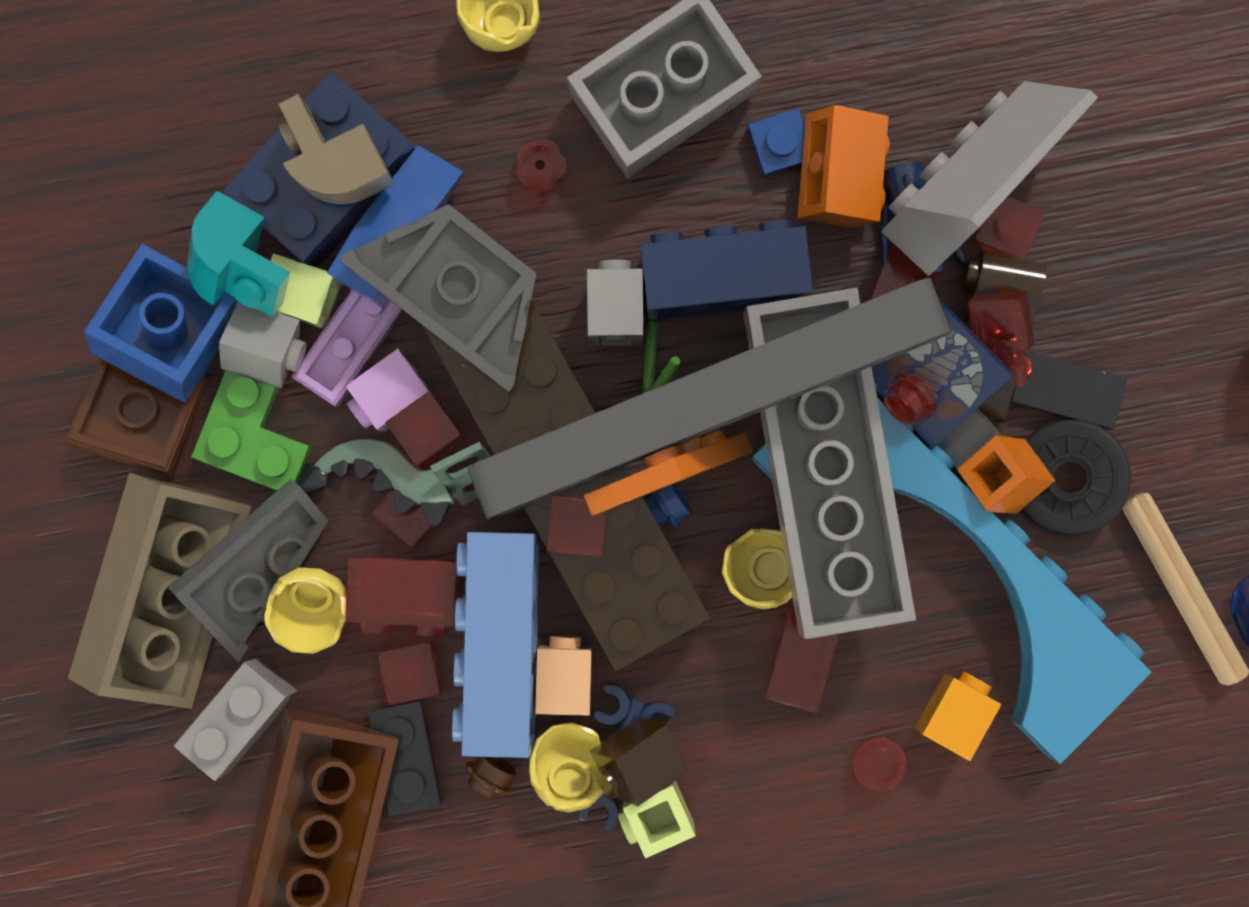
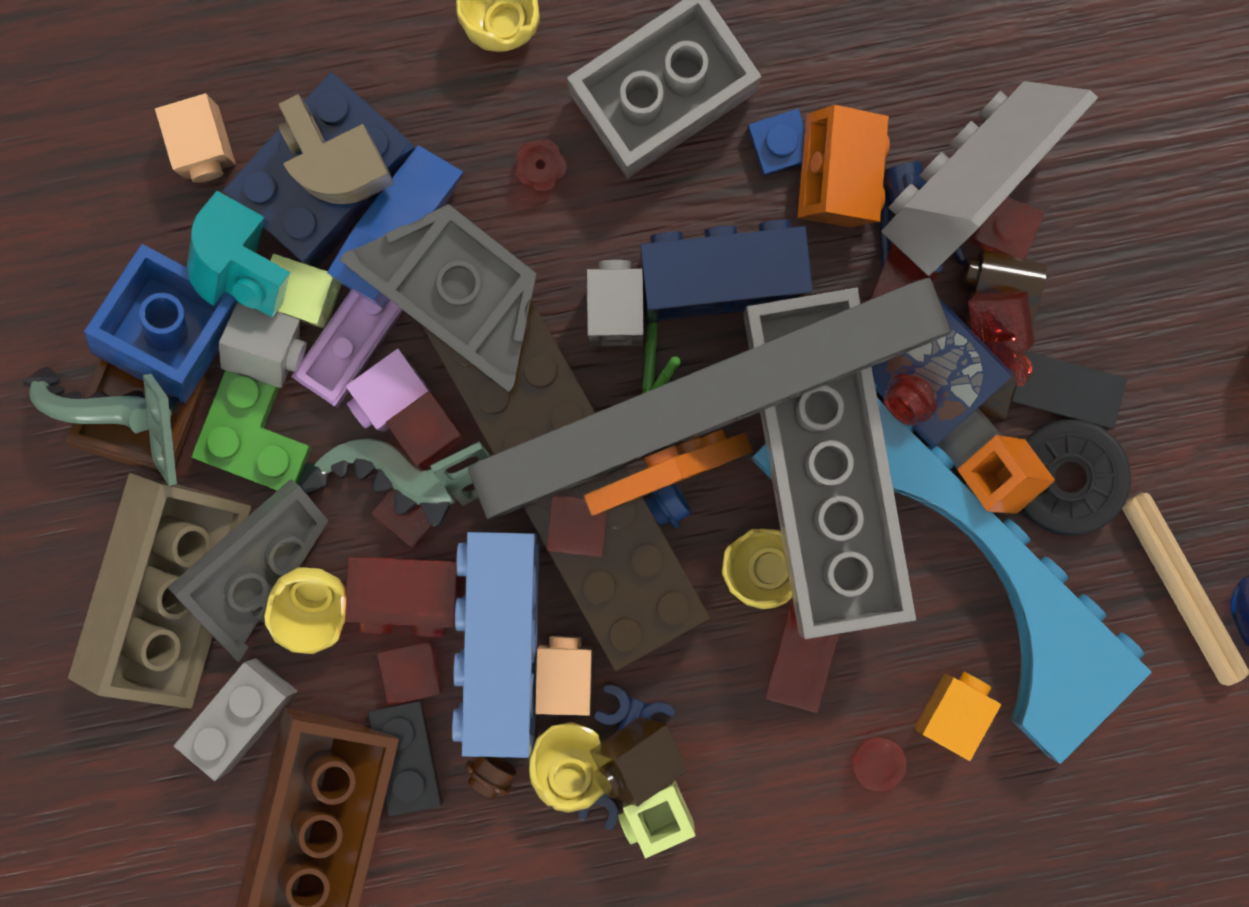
(99, 408): none -> sand green piece
(195, 138): none -> light nougat brick

